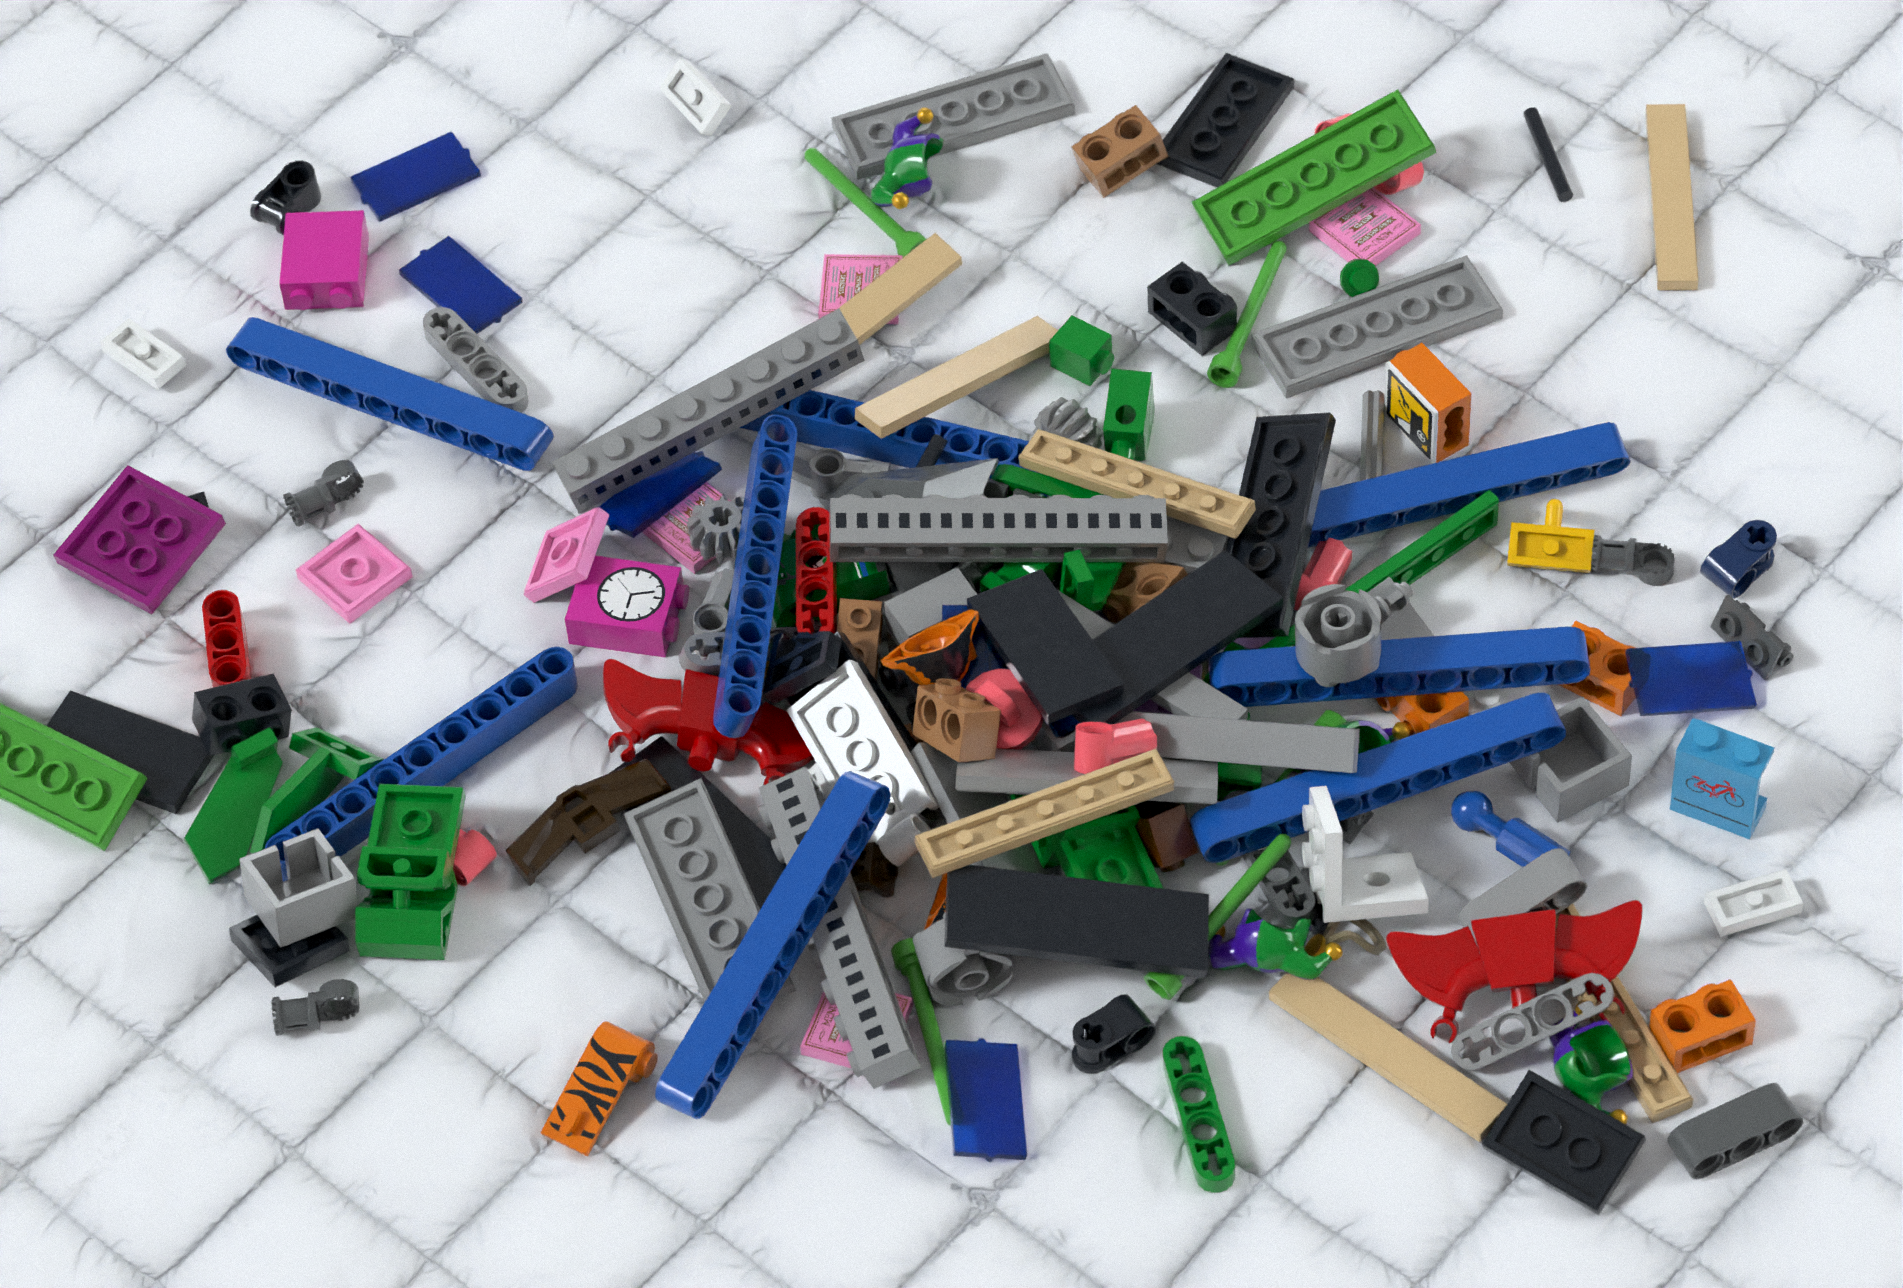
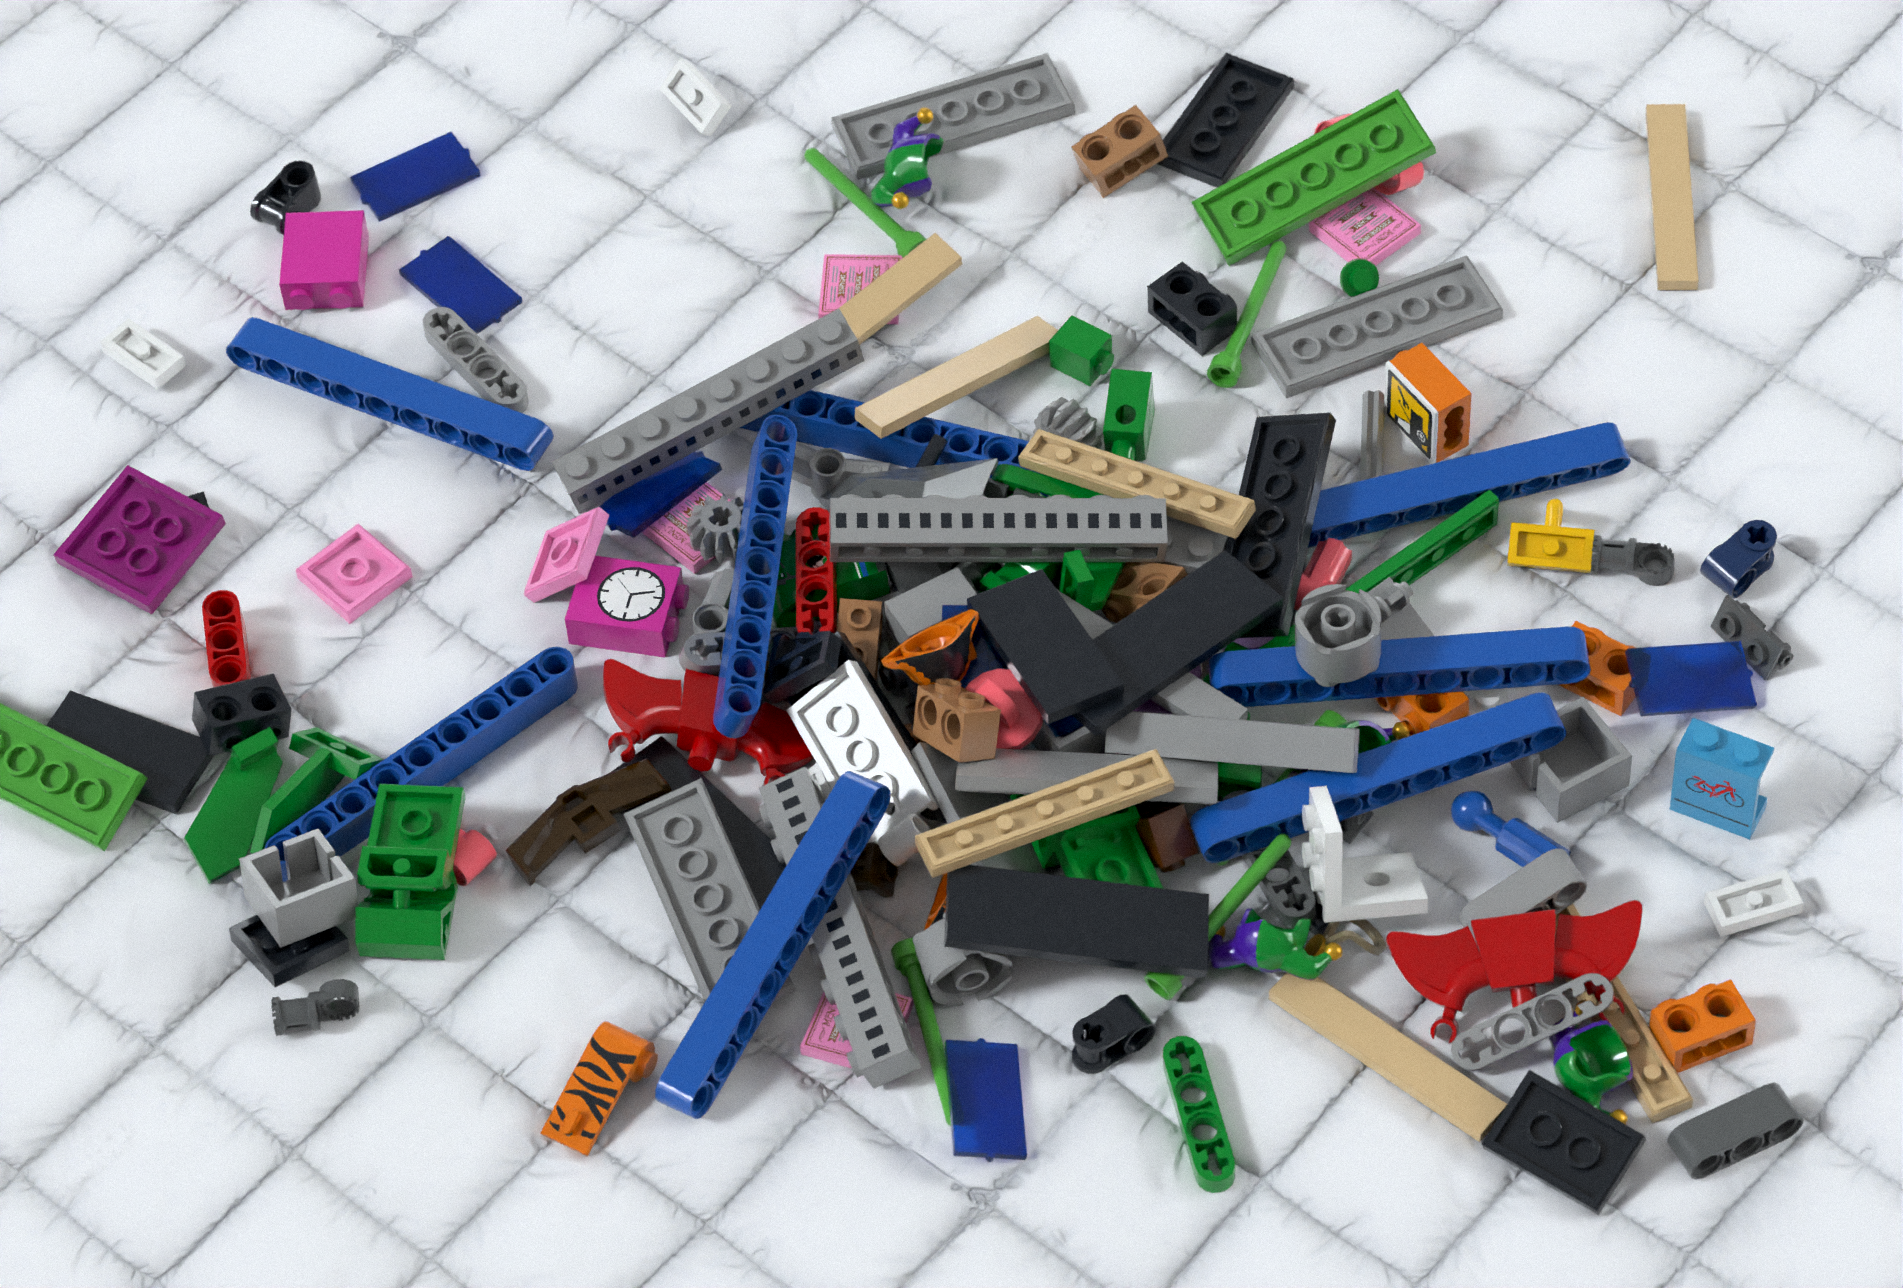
(325, 492): dark grey connector -> none
(1106, 744): coral piece -> none
(1548, 154): black bar -> none

